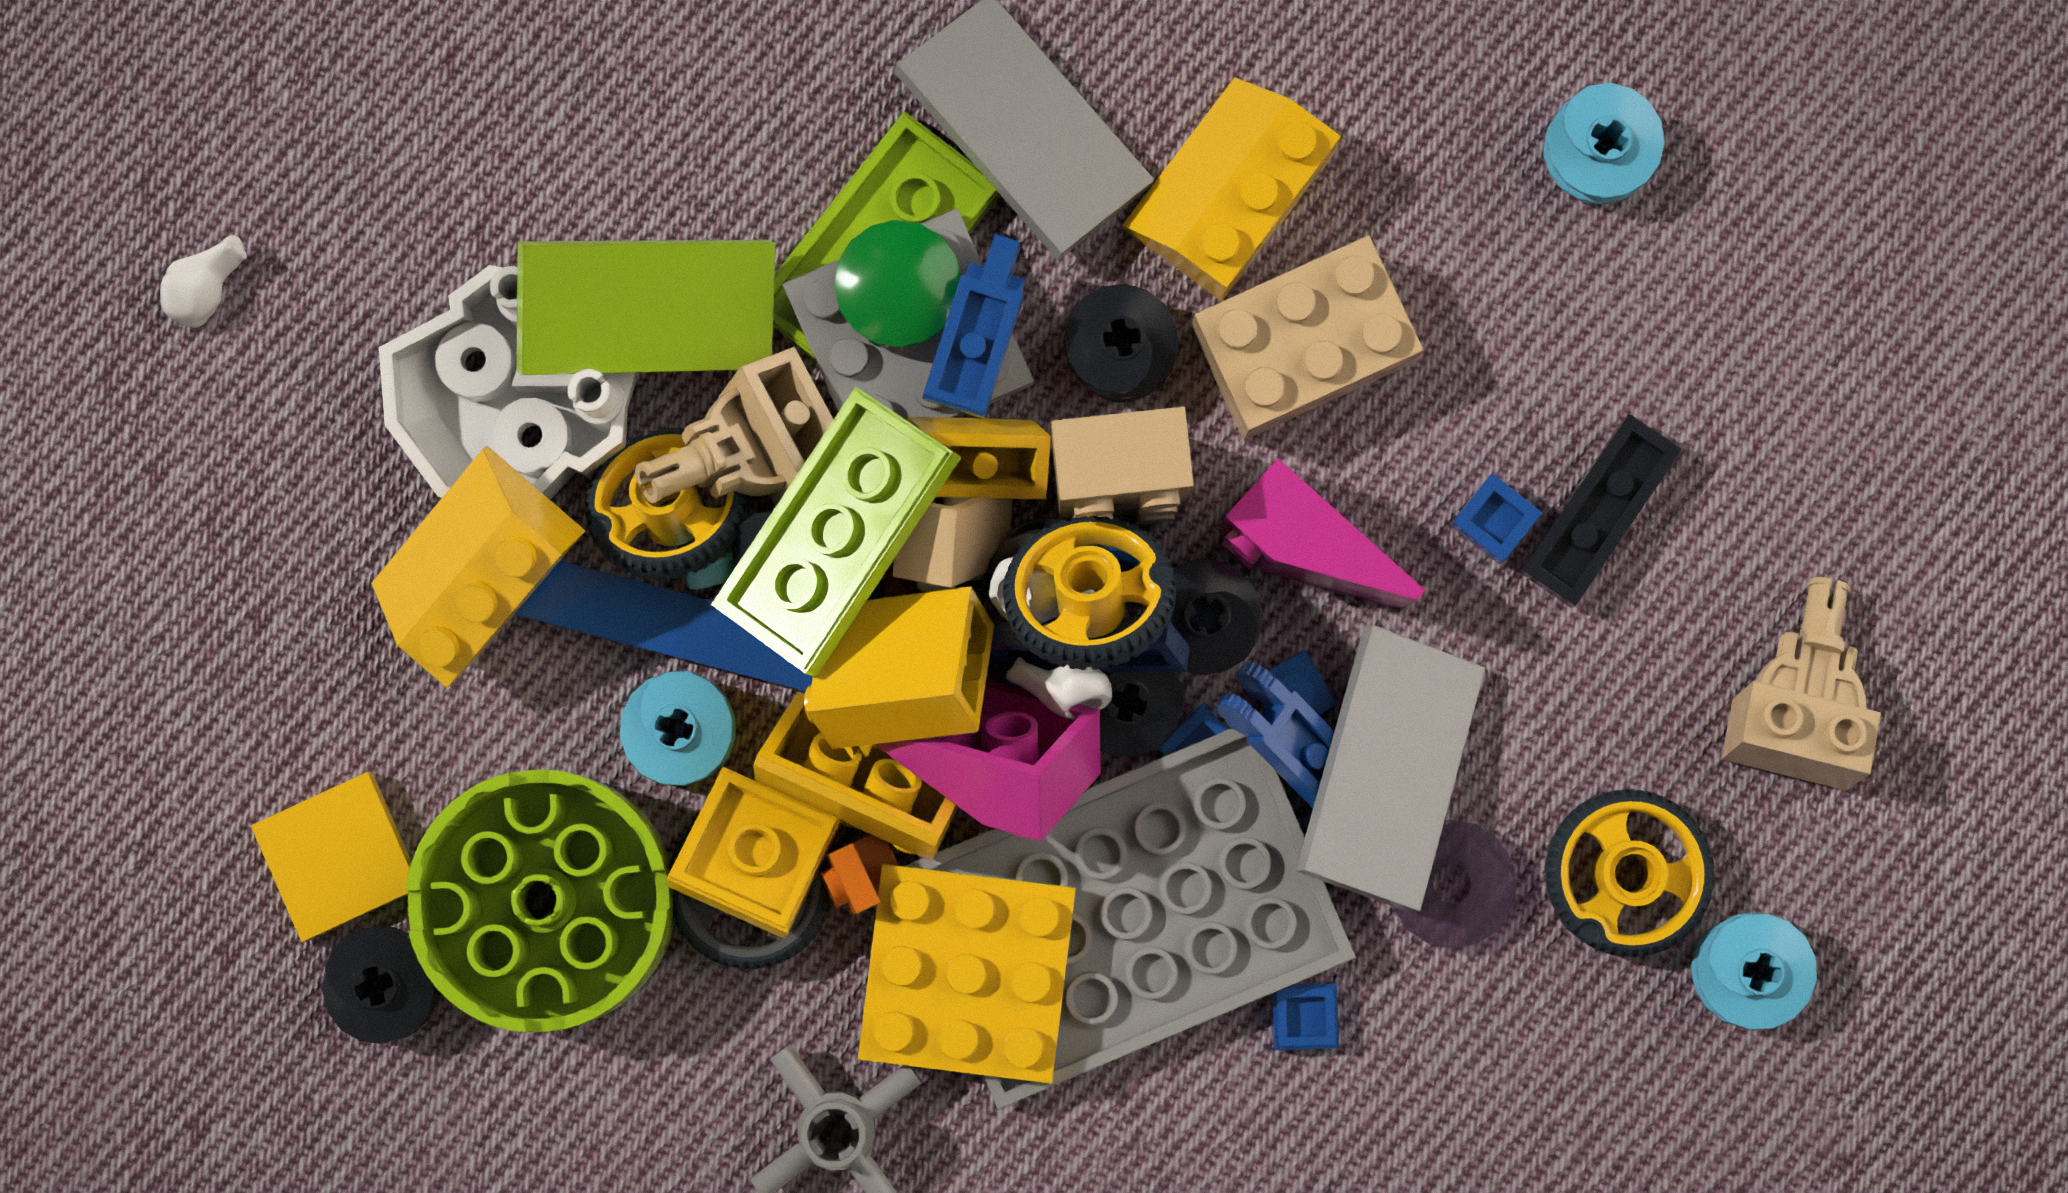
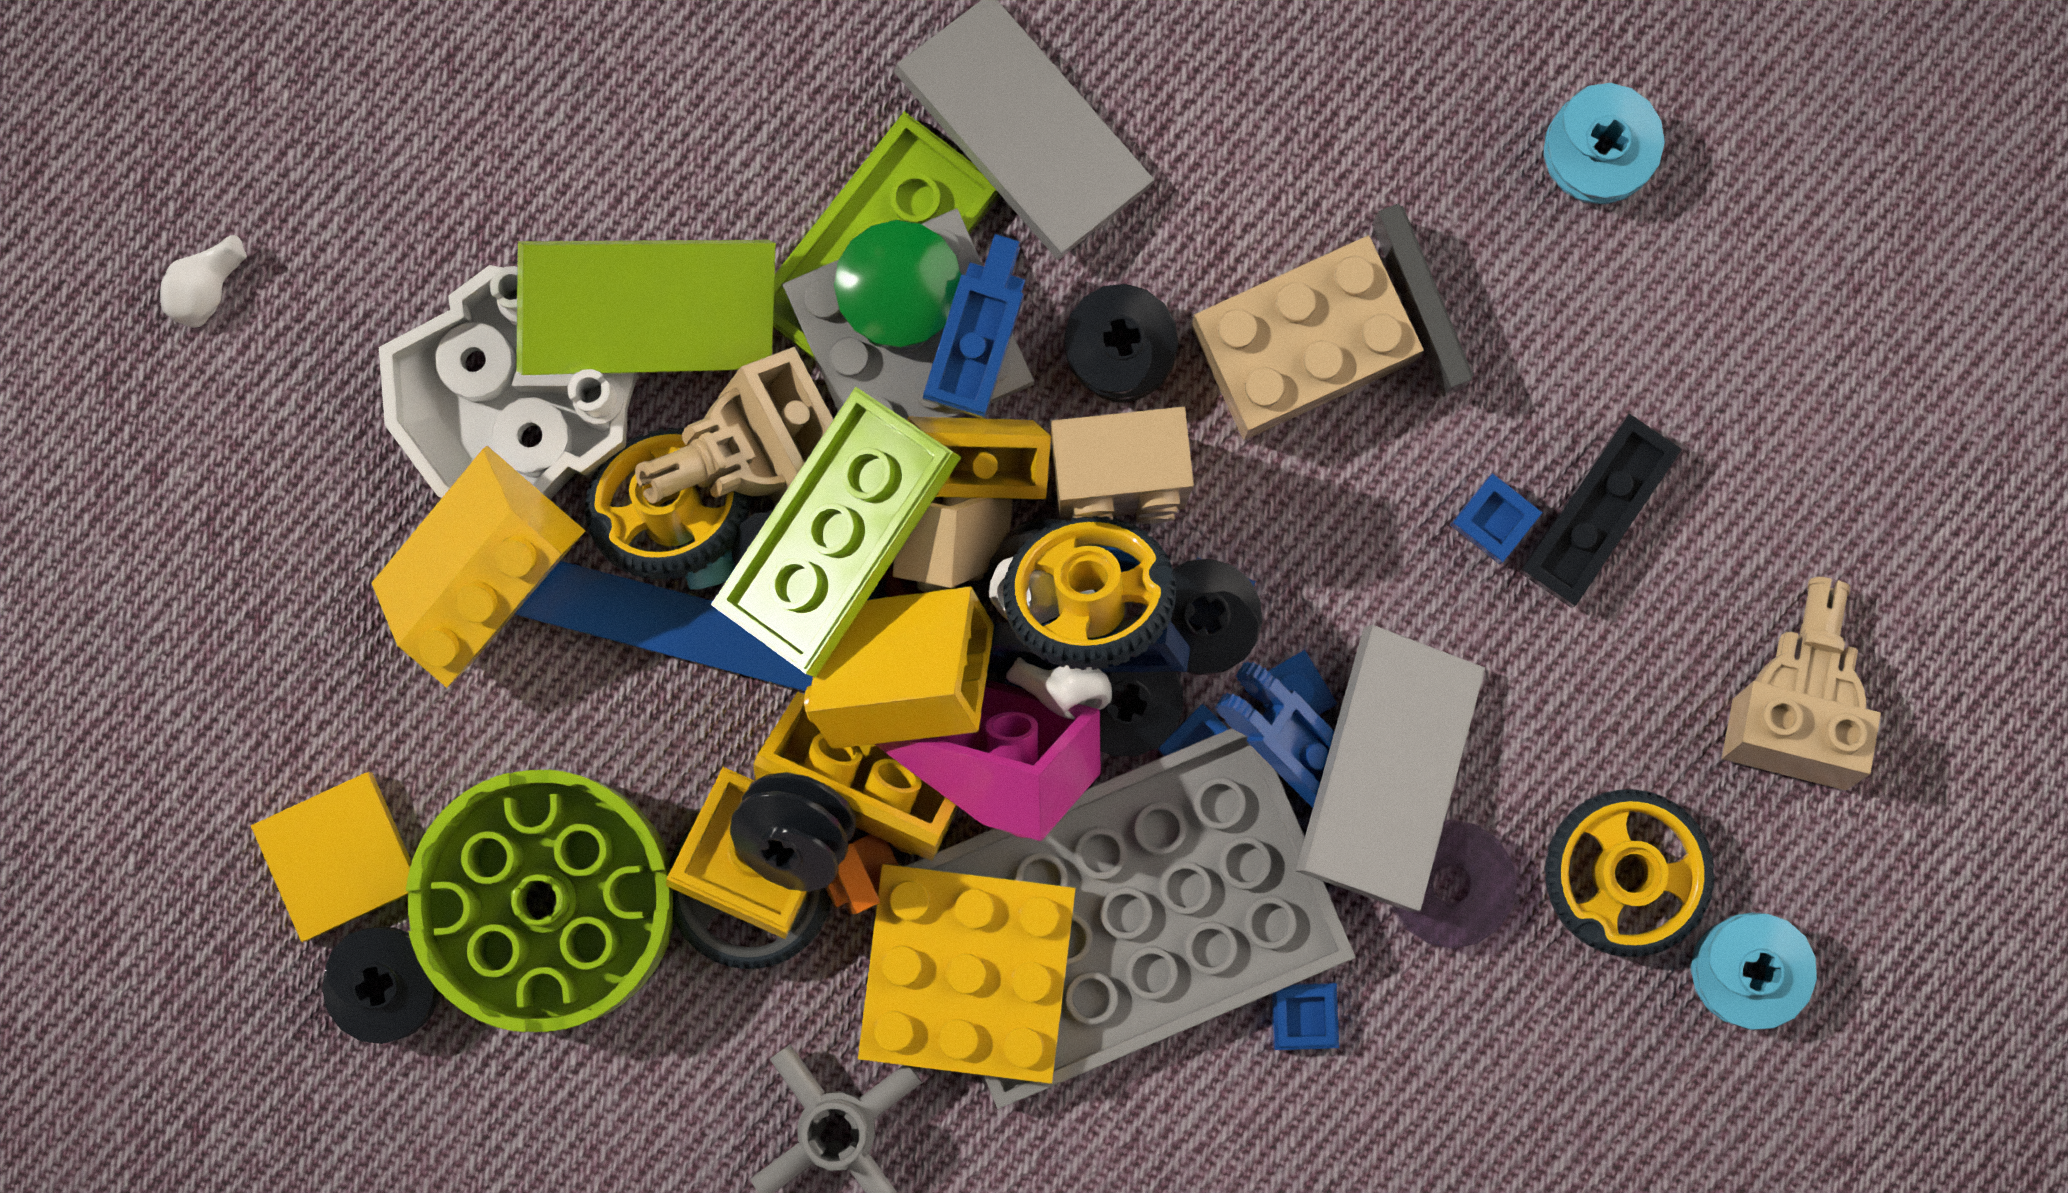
(690, 758): medium azure piece -> none
(793, 830): none -> black piece
(1232, 185): yellow slope -> none
(1304, 539): dark pink slope -> none
(1422, 299): none -> dark grey tile

